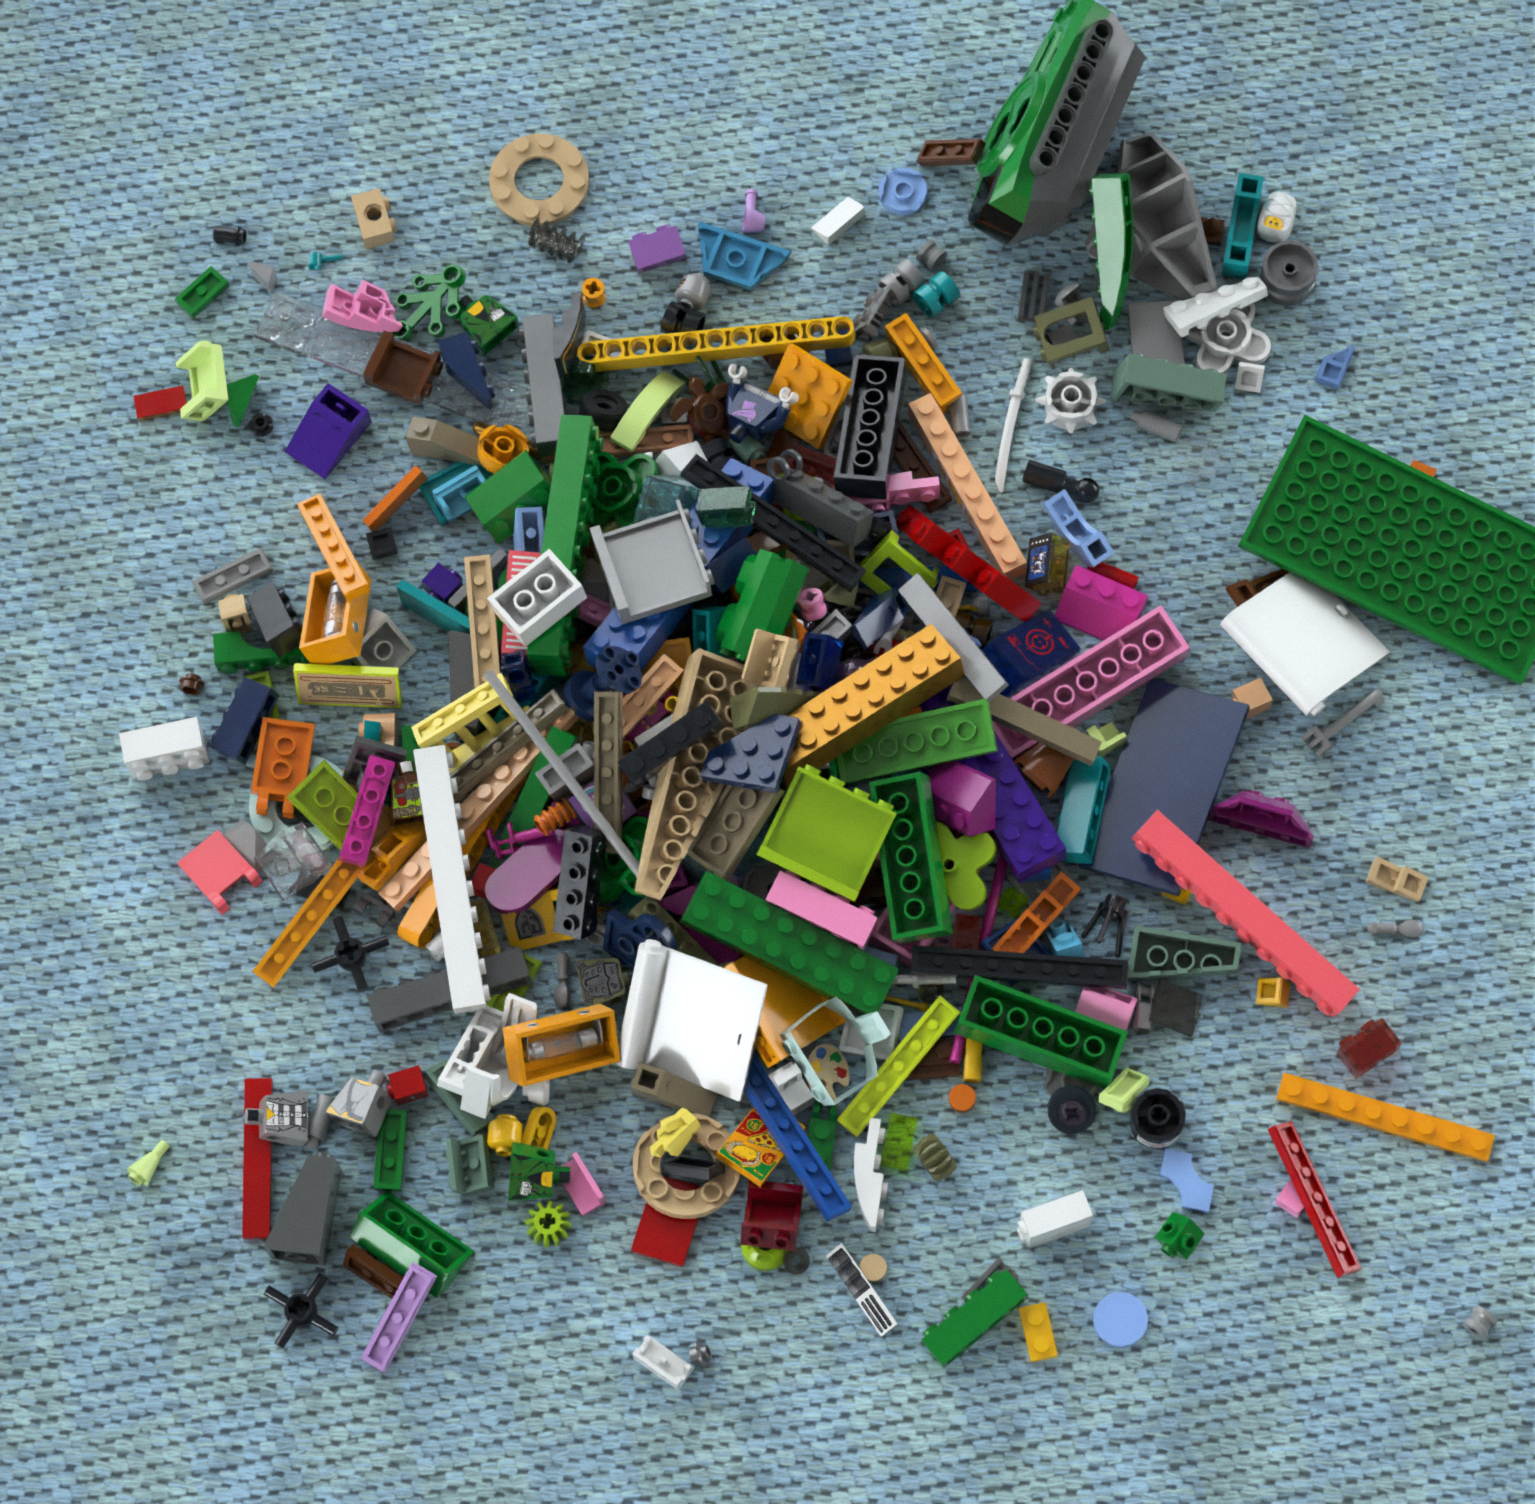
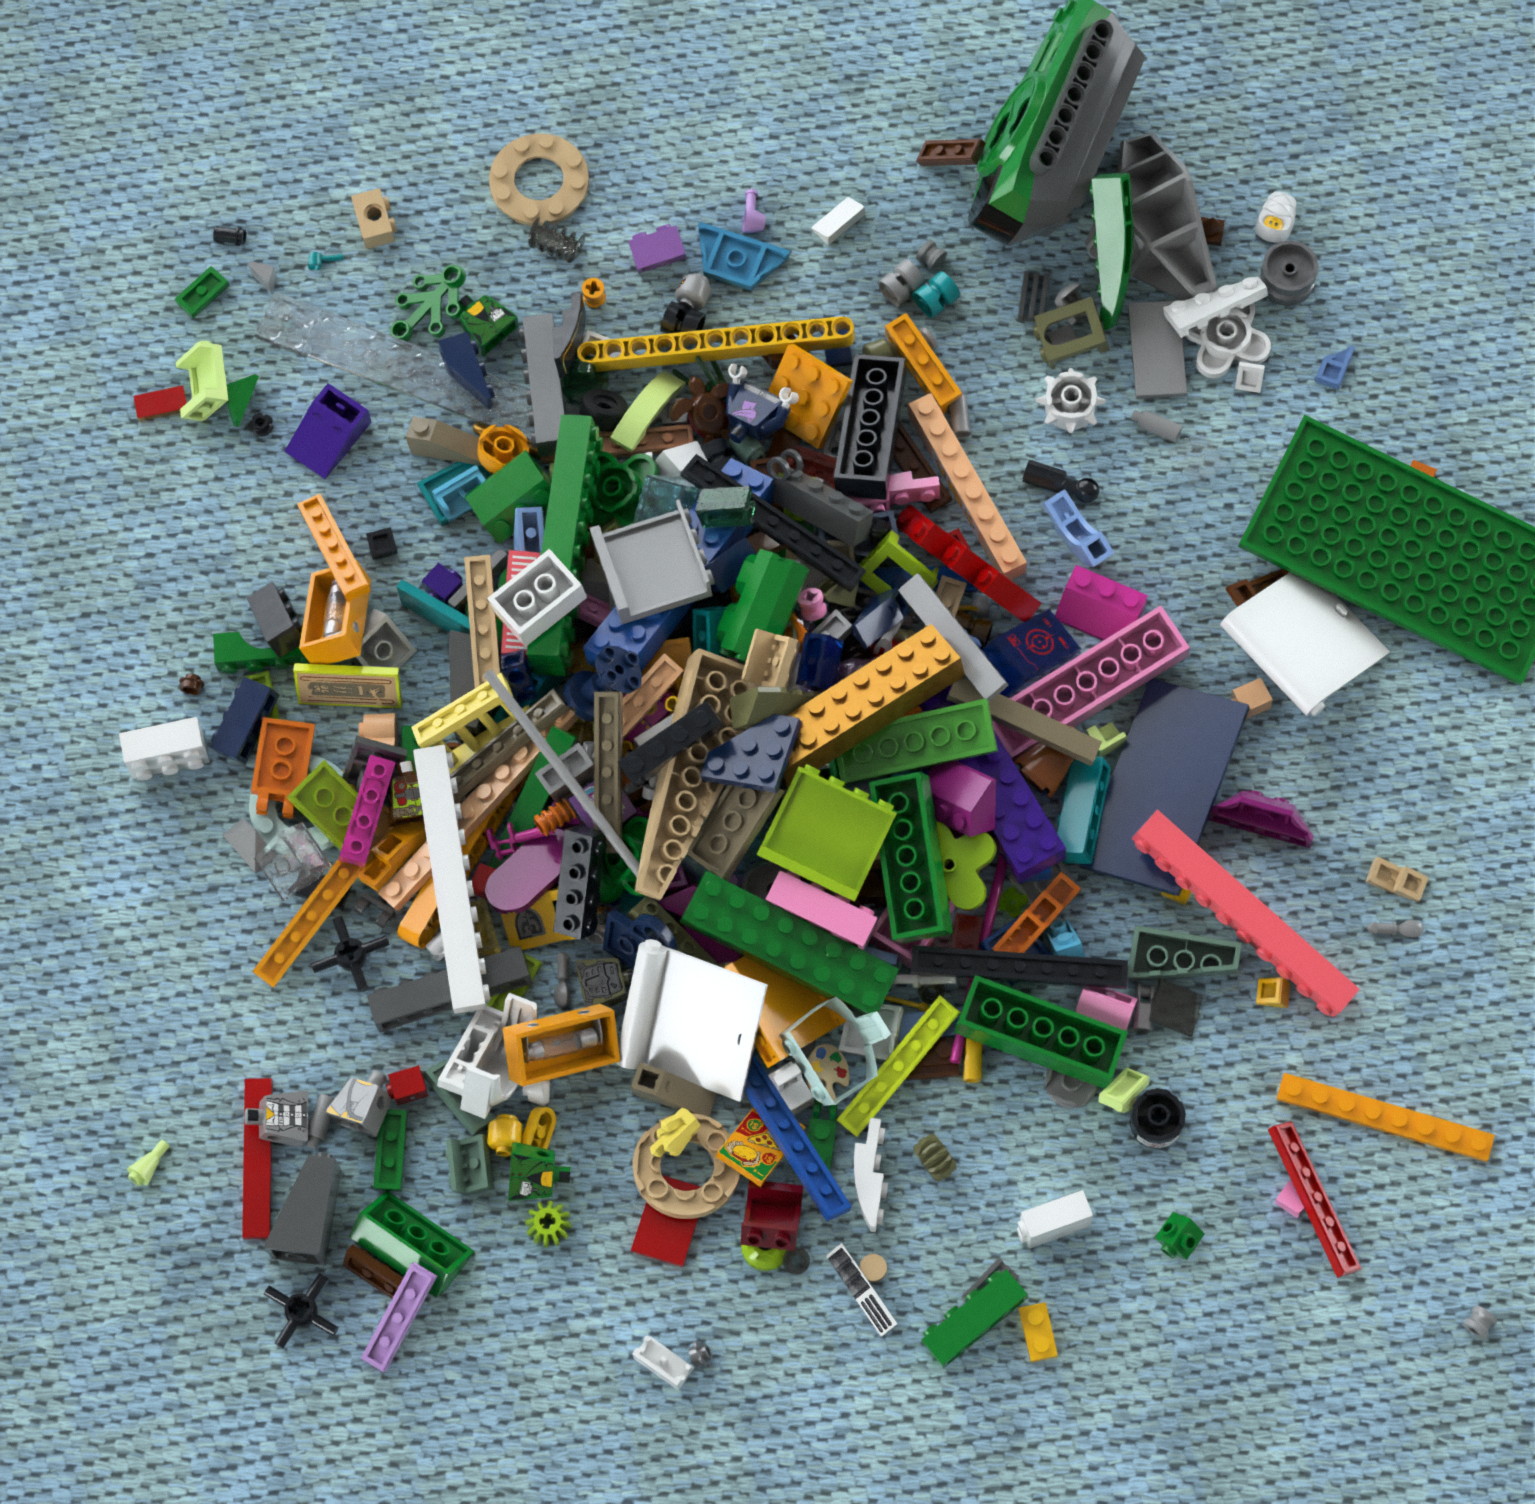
(217, 867): coral flag -> none
(232, 576): light grey tile -> none
(235, 614): tan slope -> none
(365, 310): bright pink slope -> none
(373, 730): teal piece -> none
(395, 499): orange tile -> none
(402, 369): reddish brown panel -> none
(582, 1187): bright pink panel -> none
(694, 1168): black tile -> none
(875, 309): light grey hinge -> none
(898, 1141): clear neon green tile -> none
(903, 200): light blue tile -> none
(962, 1098): orange tile -> none
(1017, 395): white sword -> none
(1047, 563): brick -> none
(1069, 1100): black wheel -> none
(1112, 910): black plant -> none
(1115, 574): red cylinder -> none
(1120, 1319): light blue tile -> none
(1168, 383): sand green wedge -> none
(1179, 1170): light blue tile -> none
(1242, 226): teal arch -> none
(1368, 1047): clear red brick -> none
(1373, 698): light grey hinge -> none

